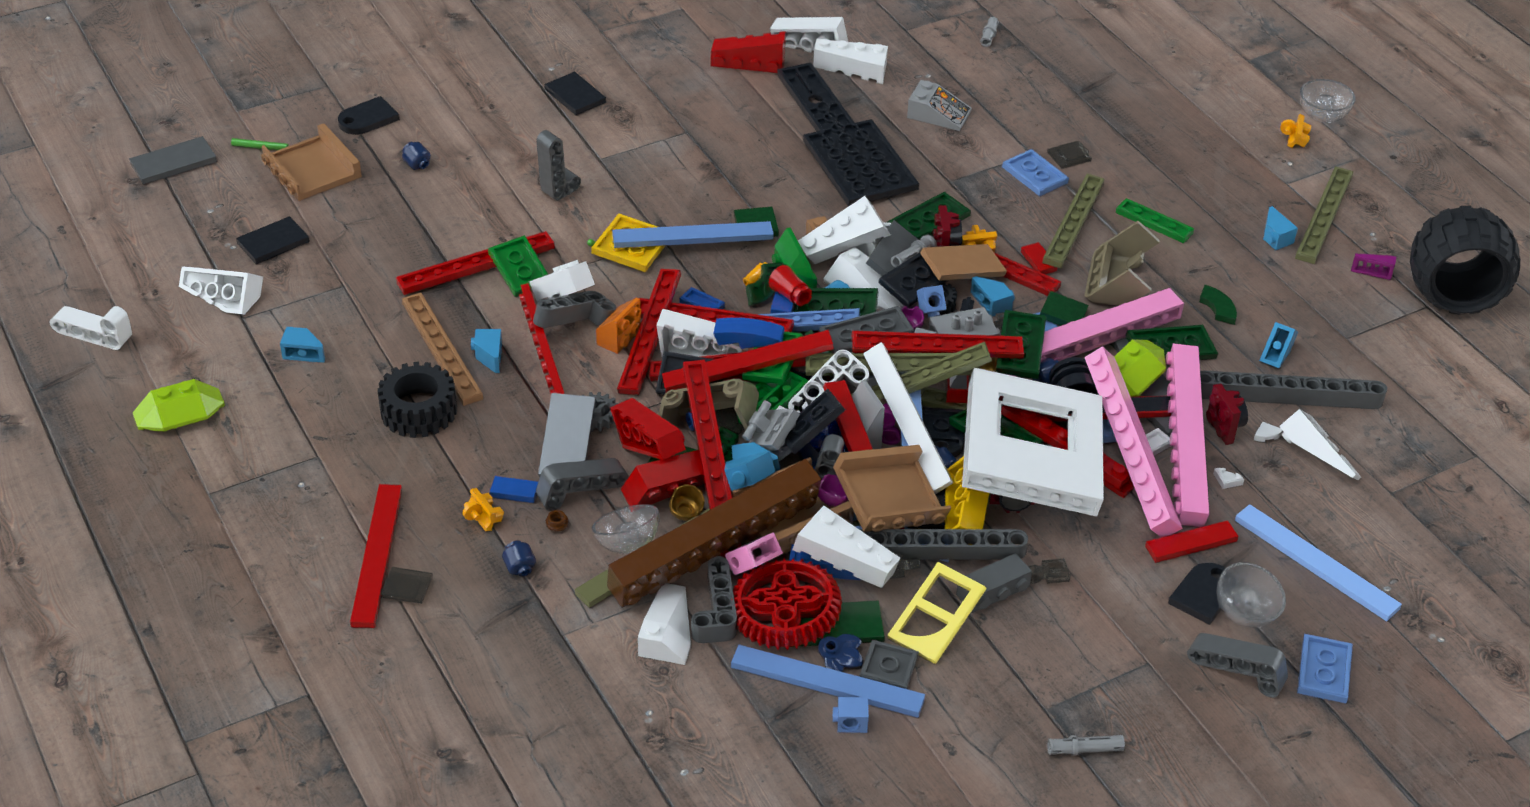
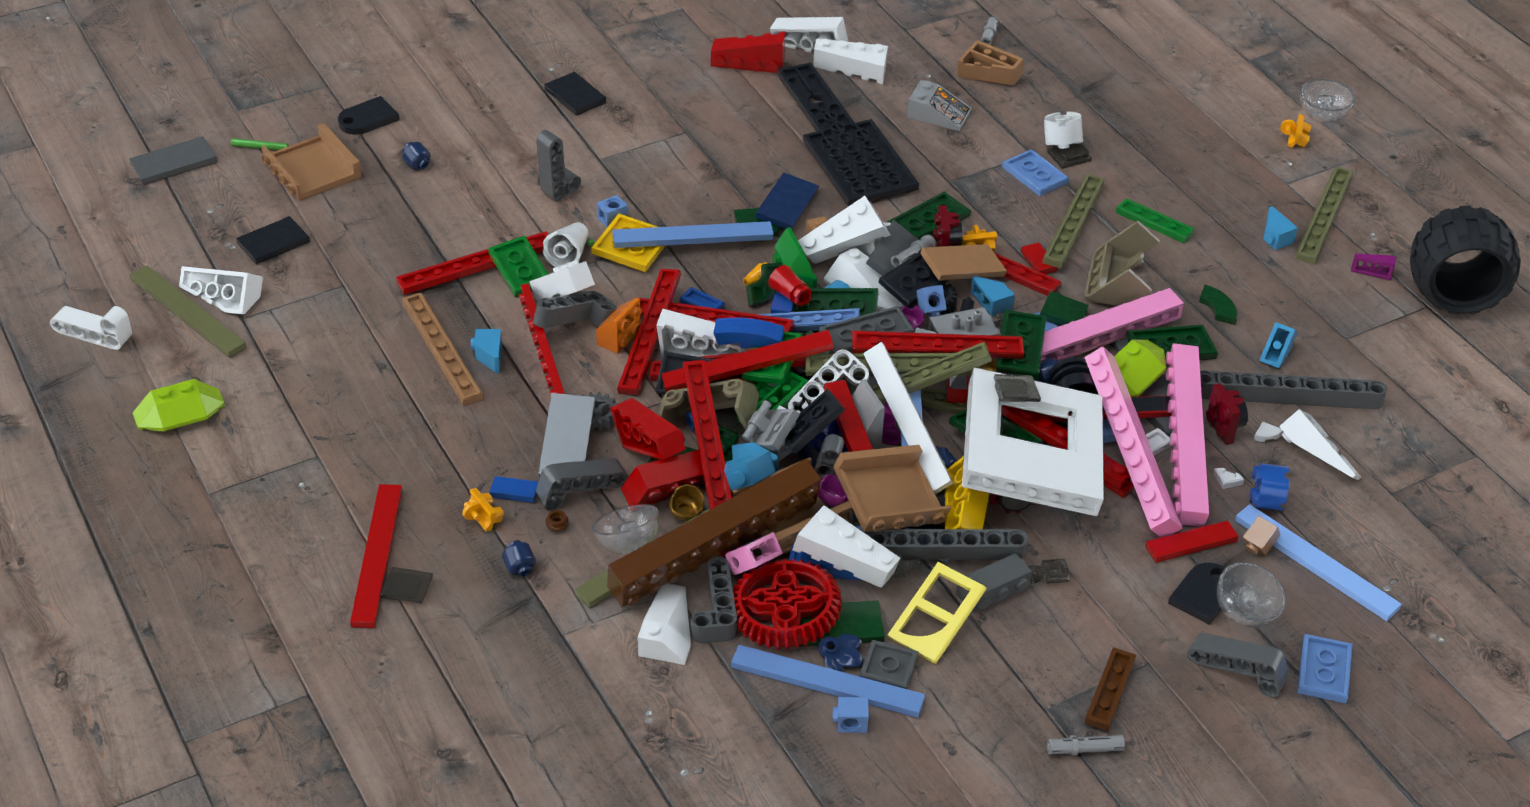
(188, 311): none -> olive tile
(301, 345): dark azure slope -> none
(419, 416): black tyre -> none
(565, 244): none -> white cone
(609, 209): none -> medium blue brick
(787, 201): none -> dark blue tile
(941, 432): black tile -> none
(990, 64): none -> medium nougat wedge
(1016, 388): none -> clear smoke piece
(1063, 129): none -> white brick
(1110, 689): none -> reddish brown plate
(1261, 536): none -> brick
(1269, 487): none -> blue brick

